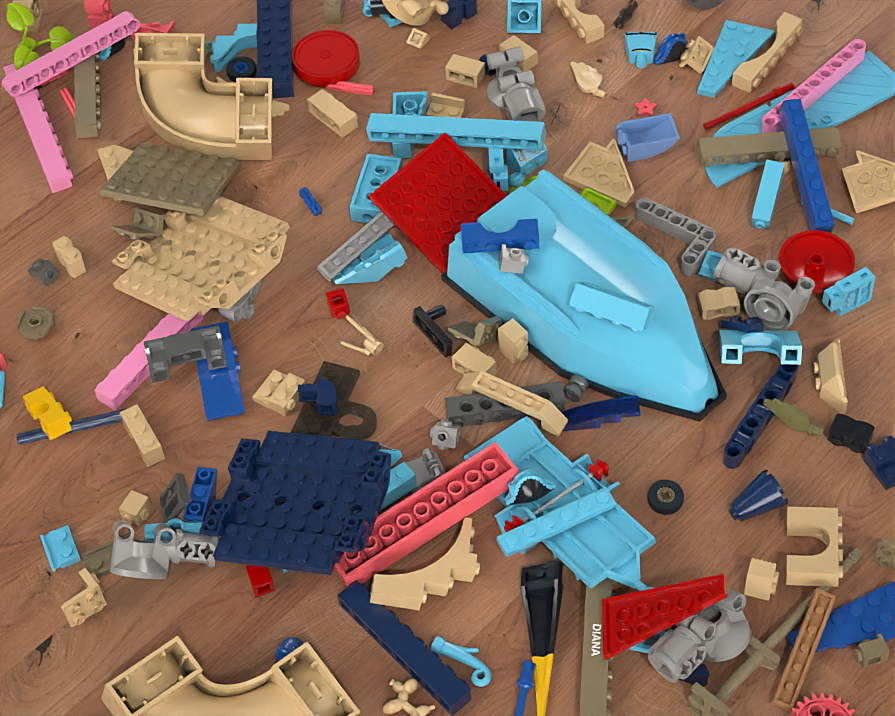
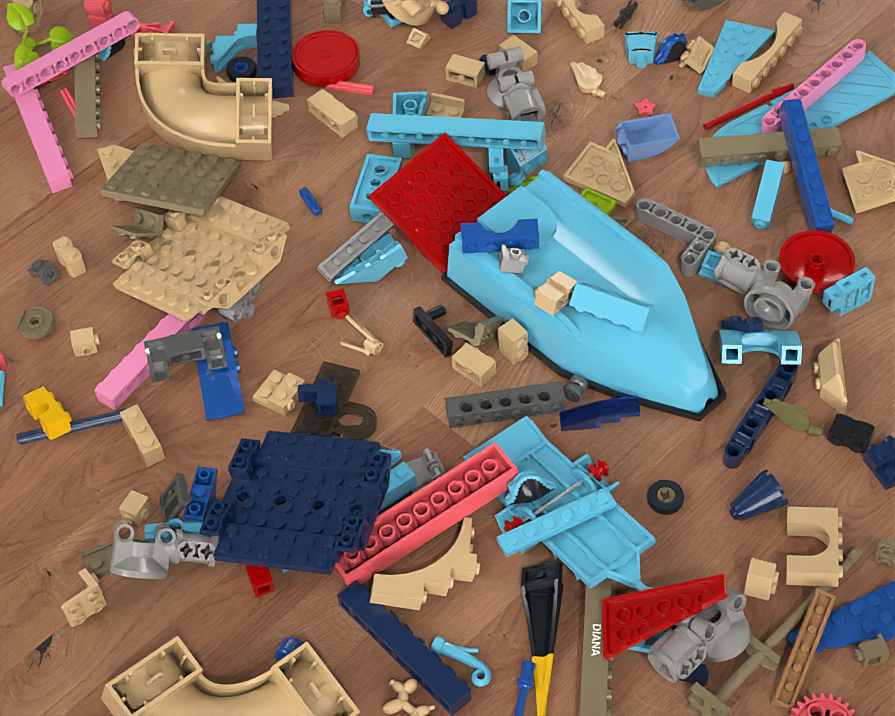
(60, 548): medium azure plate -> none
(84, 341): none -> tan brick
(445, 435): light grey brick -> none
(516, 397): tan slope -> none
(555, 293): none -> tan brick
(718, 303): tan brick -> none
(721, 247): none -> tan tile

